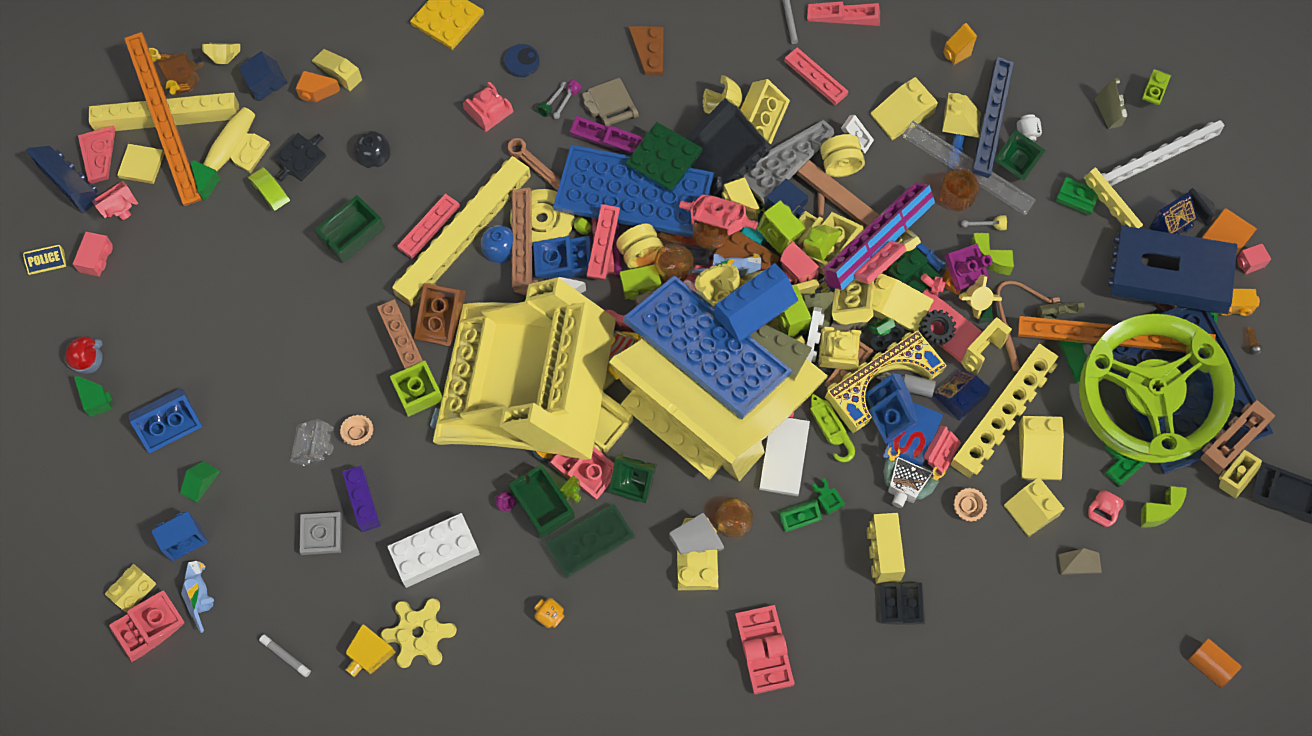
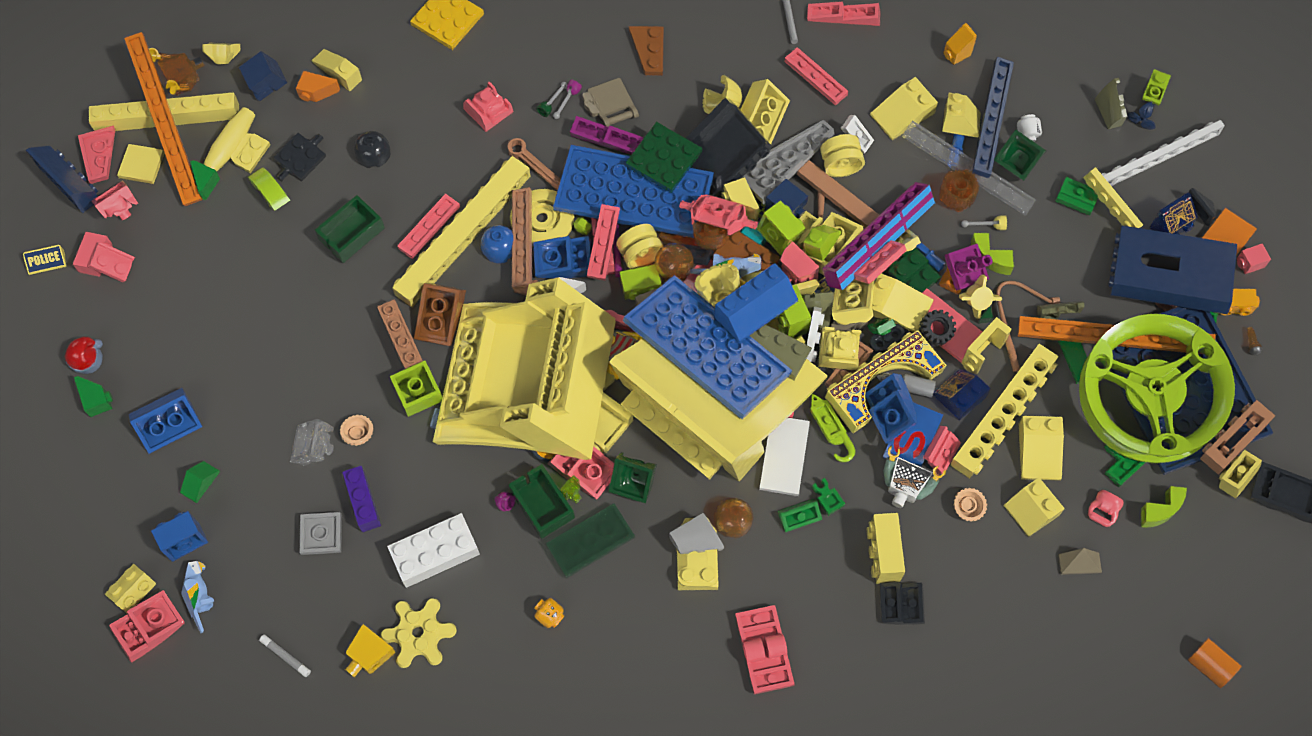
(111, 262): none -> coral plate
(521, 60): dark blue tile -> none
(937, 285): coral plate -> none
(1145, 112): none -> dark blue plant

